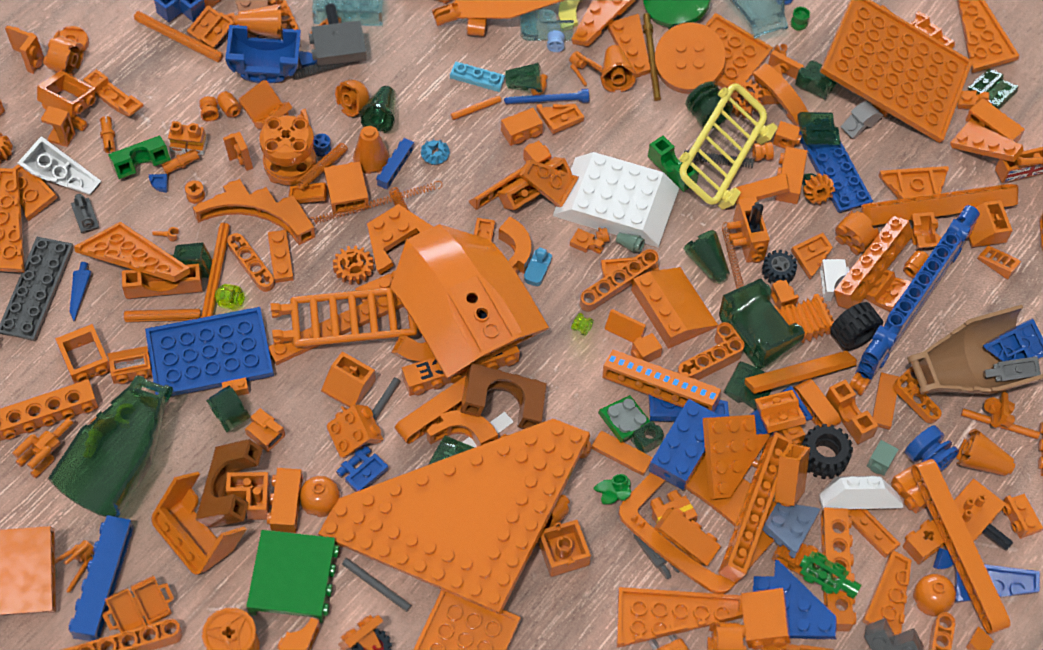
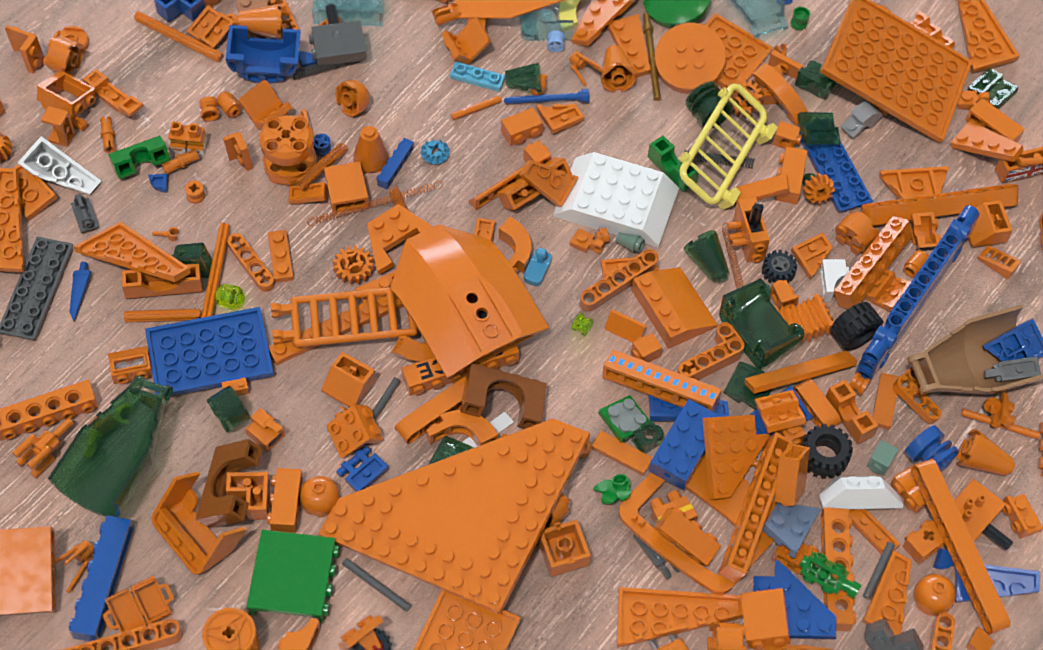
(77, 339): orange window -> none
(237, 201): orange arch -> none
(380, 110): clear green cone -> none
(468, 42): none -> orange bracket
(763, 151): orange wheel -> none
(878, 570): none -> dark grey bar

